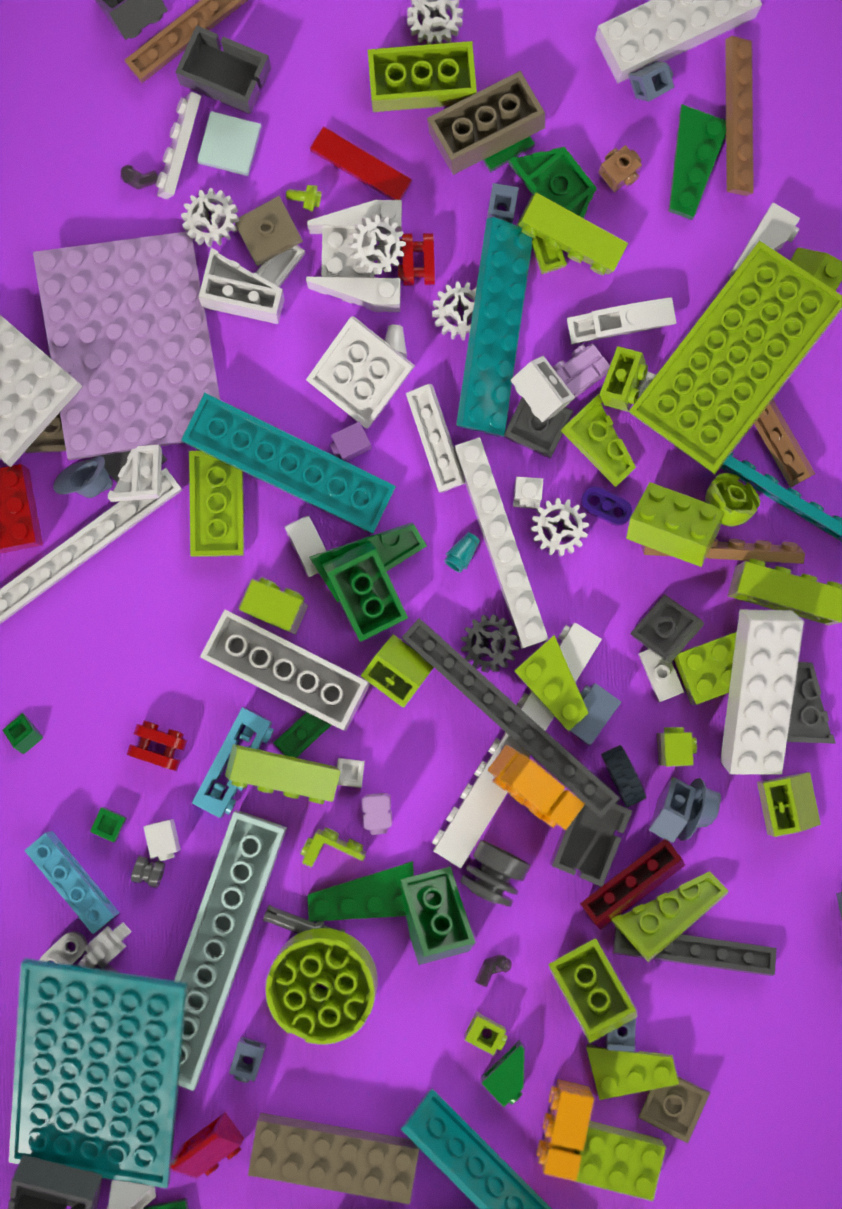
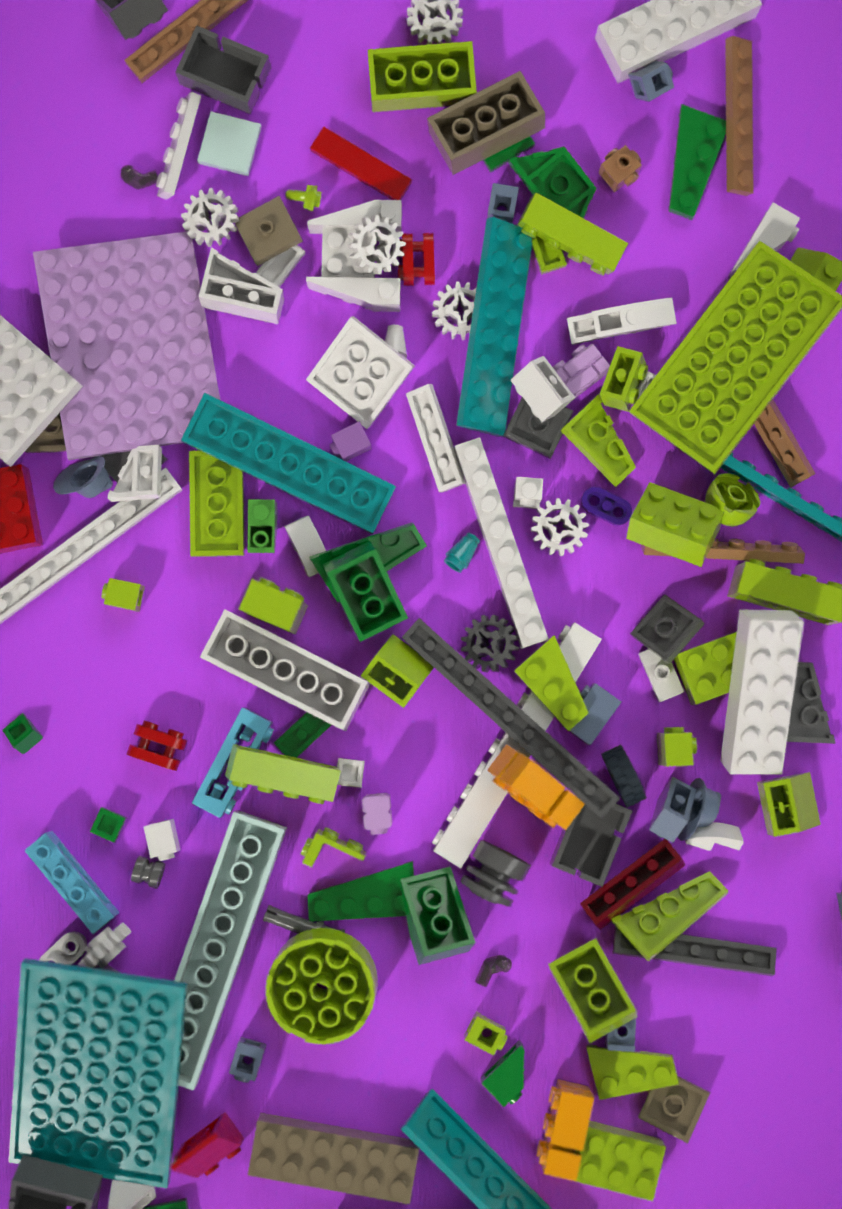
(123, 594): none -> lime brick
(262, 525): none -> bright green slope
(716, 833): none -> white slope

